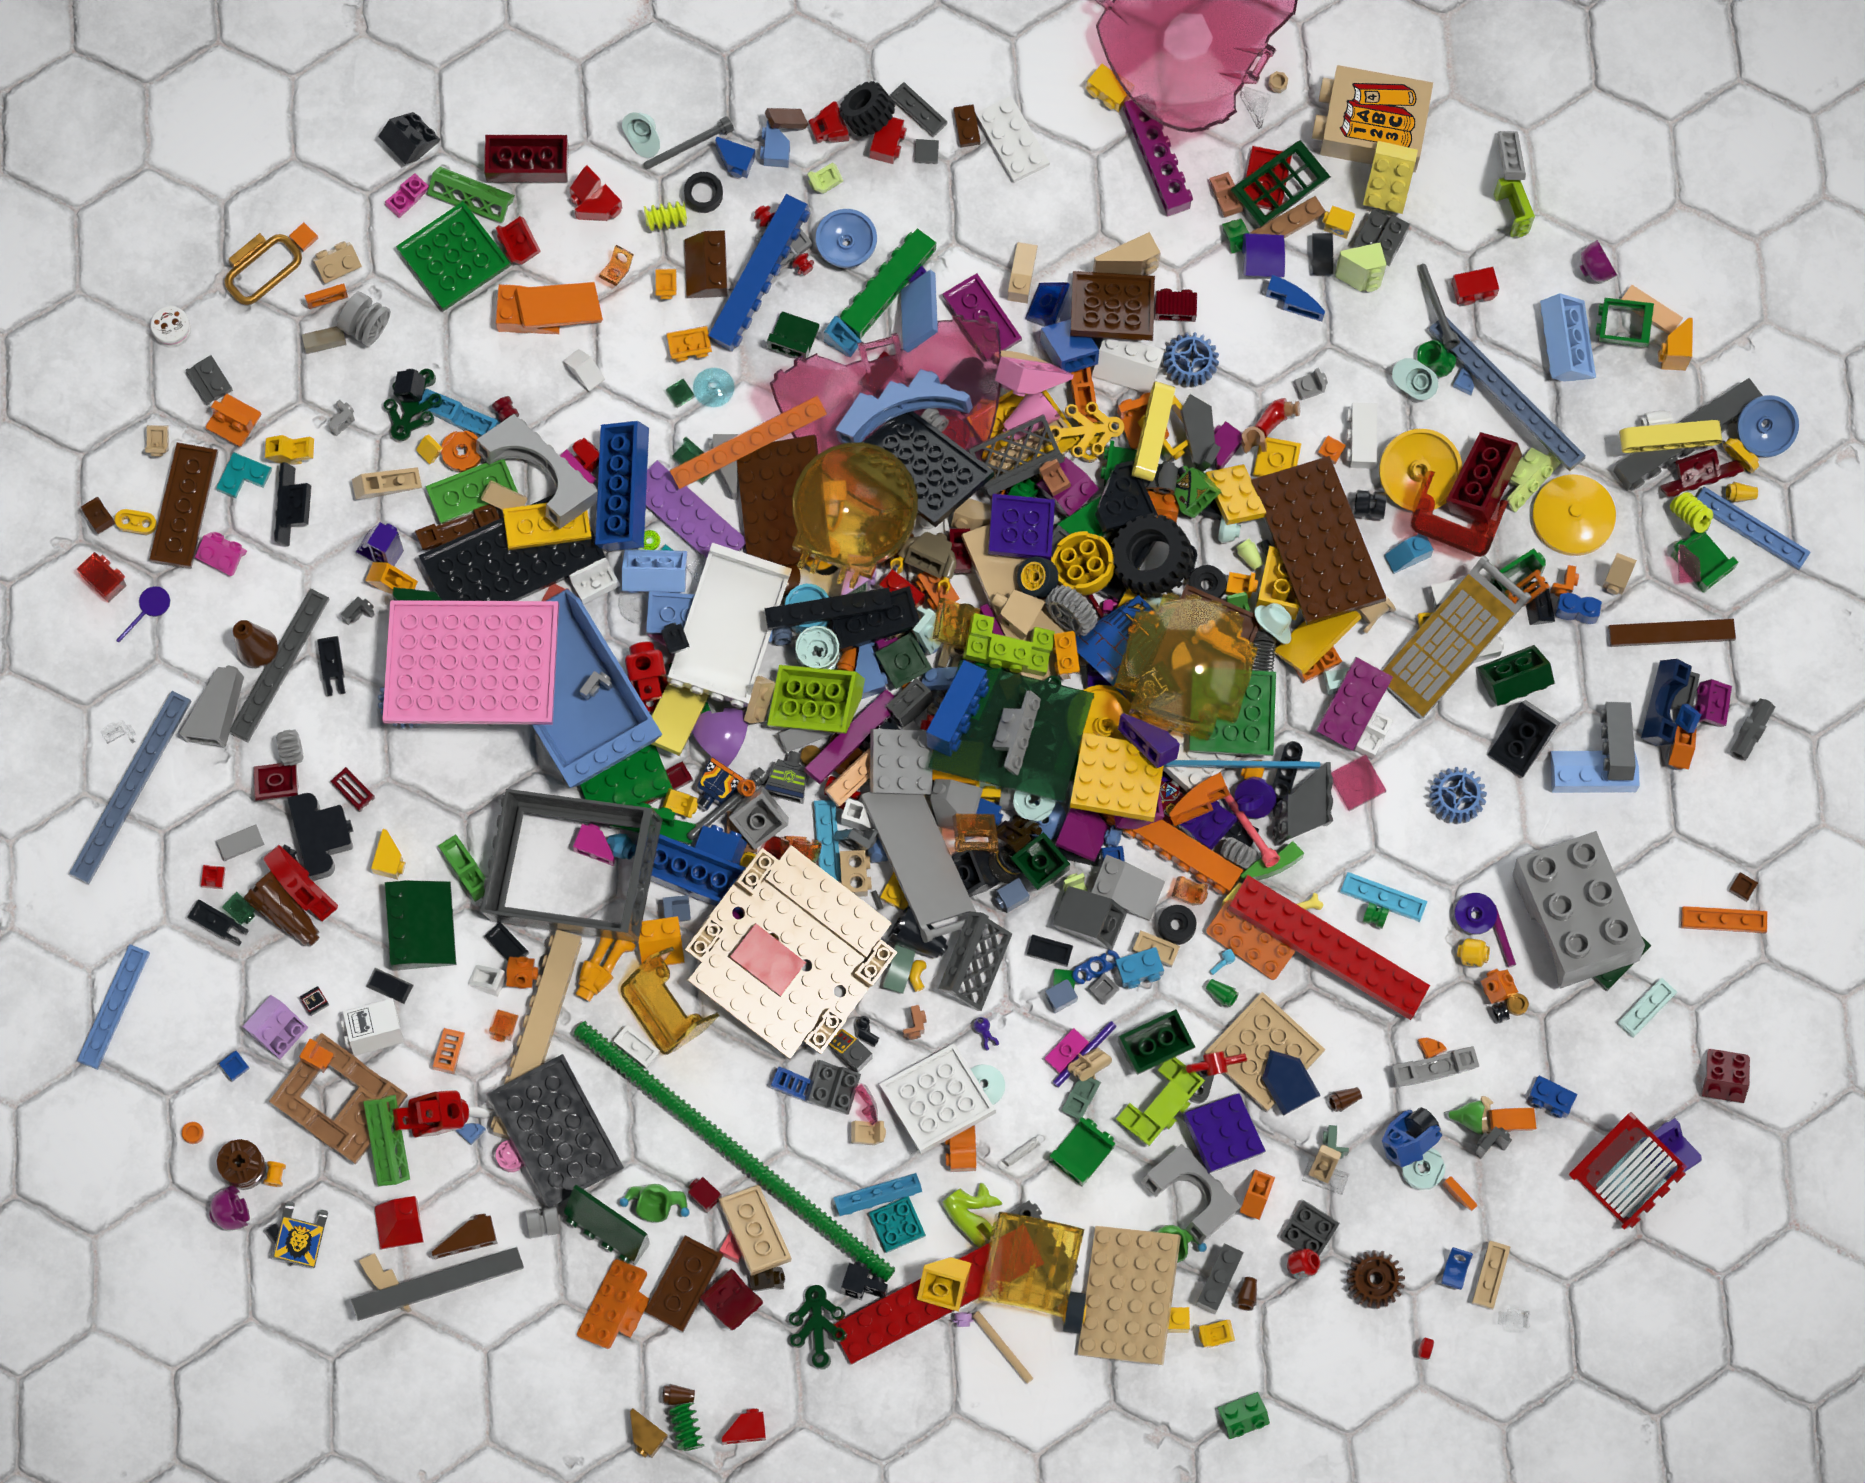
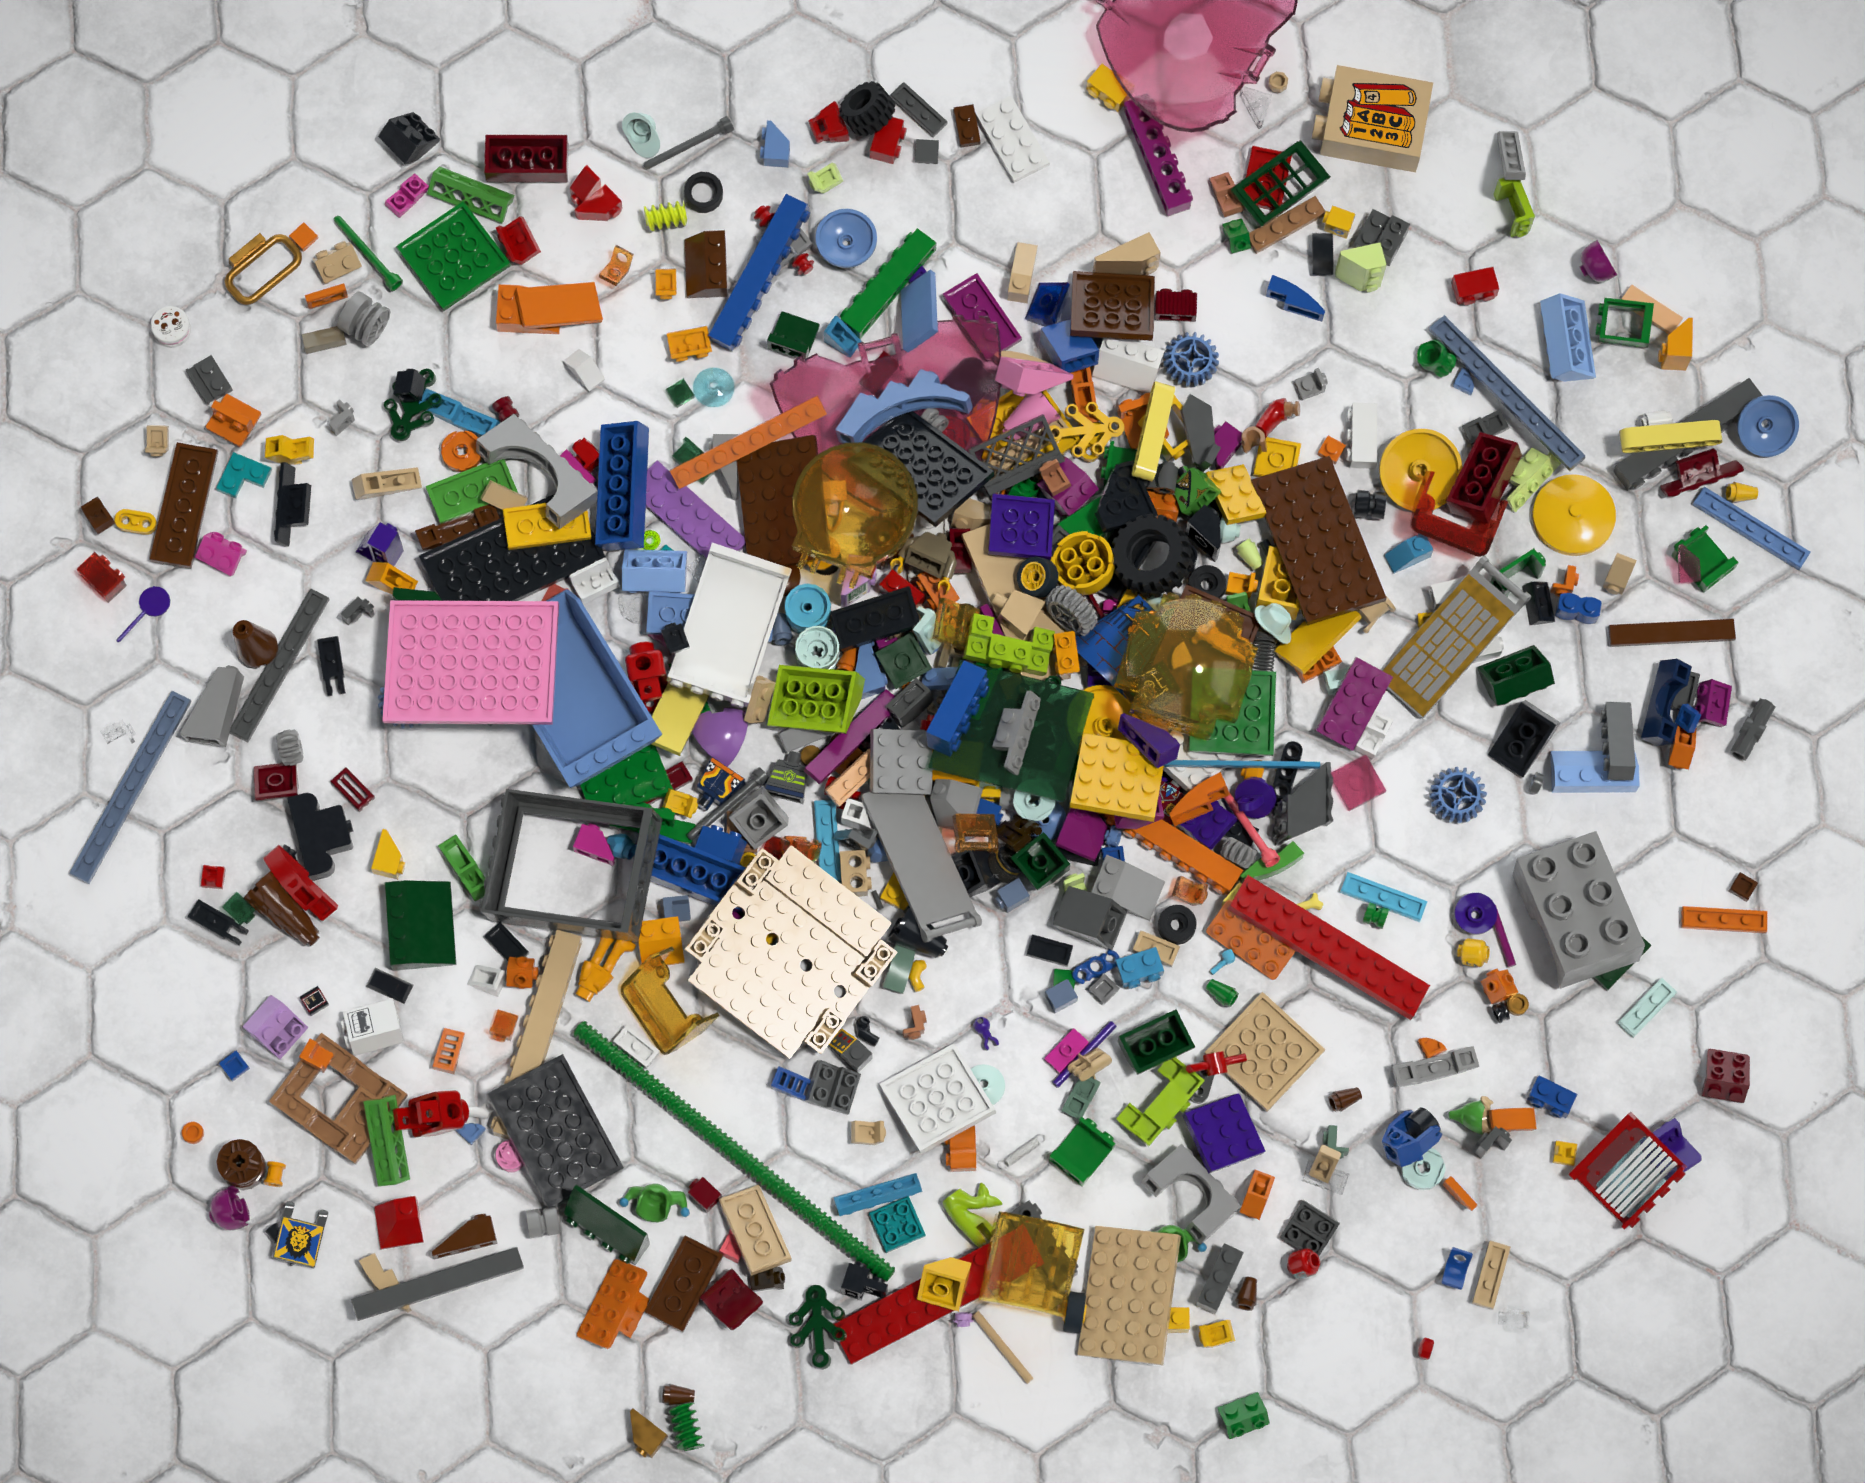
(113, 1007): medium blue tile -> none
(240, 842): light grey tile -> none
(392, 280): none -> green piece
(429, 449): yellow tile -> none
(591, 686): light grey bracket -> none
(736, 157): blue slope -> none
(747, 1428): red slope -> none
(749, 784): orange hinge -> none
(767, 960): tile -> none
(786, 118): reddish brown tile -> none
(828, 608): black plate -> none
(870, 1111): clear pink slope -> none
(965, 954): dark grey fence -> none
(1204, 531): none -> black slope
(1264, 255): dark purple slope -> none
(1288, 1082): dark blue tile -> none
(1380, 1267): reddish brown gear -> none
(1390, 177): light yellow brick -> none
(1415, 378): light aqua piece -> none
(1450, 339): dark grey piece -> none
(1490, 424): none -> dark grey slope
(1536, 783): none -> dark grey tile
(1540, 581): orange tile -> none
(1564, 1153): none -> yellow tile
(1692, 511): neon yellow piece -> none
(1737, 451): yellow plate -> none

